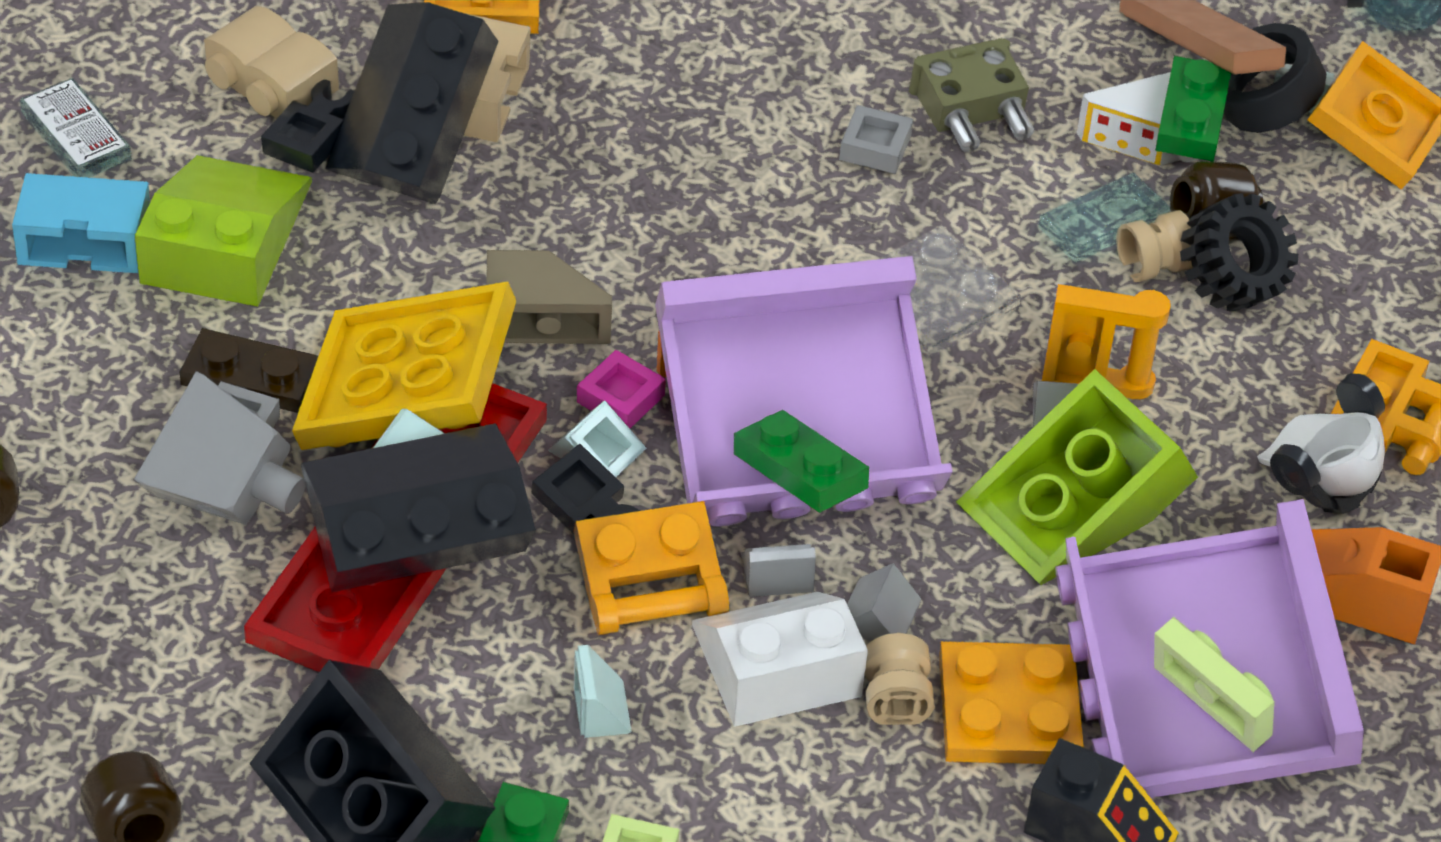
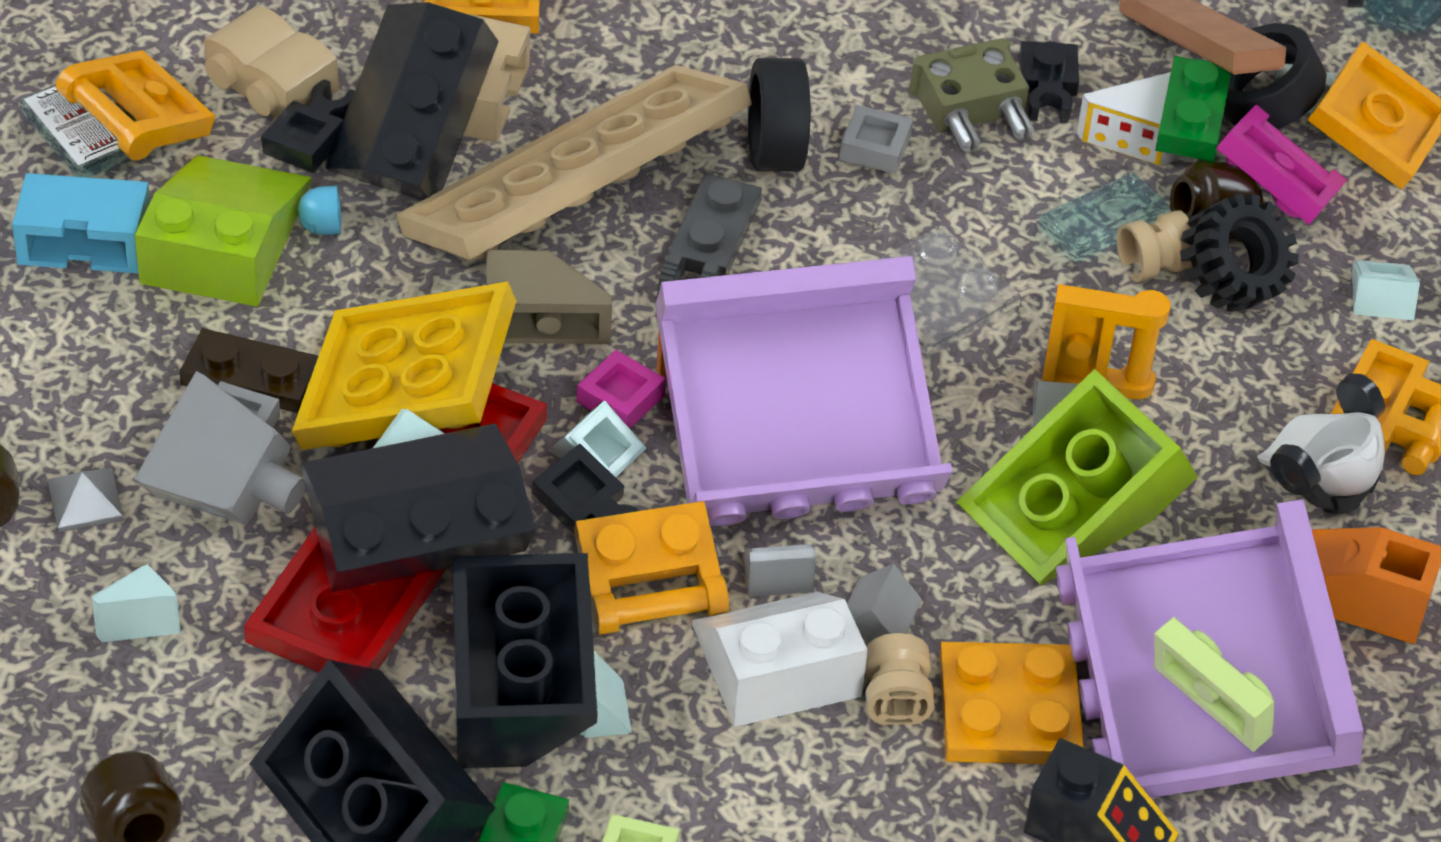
(85, 499): none -> light grey slope
(136, 82): none -> light orange plate
(136, 607): none -> light aqua slope
(321, 210): none -> medium azure hinge
(521, 656): none -> black slope
(573, 162): none -> tan plate
(712, 229): none -> dark grey hinge
(779, 114): none -> black tyre
(801, 460): green plate -> none
(1051, 74): none -> black plate
(1281, 167): none -> dark pink plate
(1384, 290): none -> light aqua slope

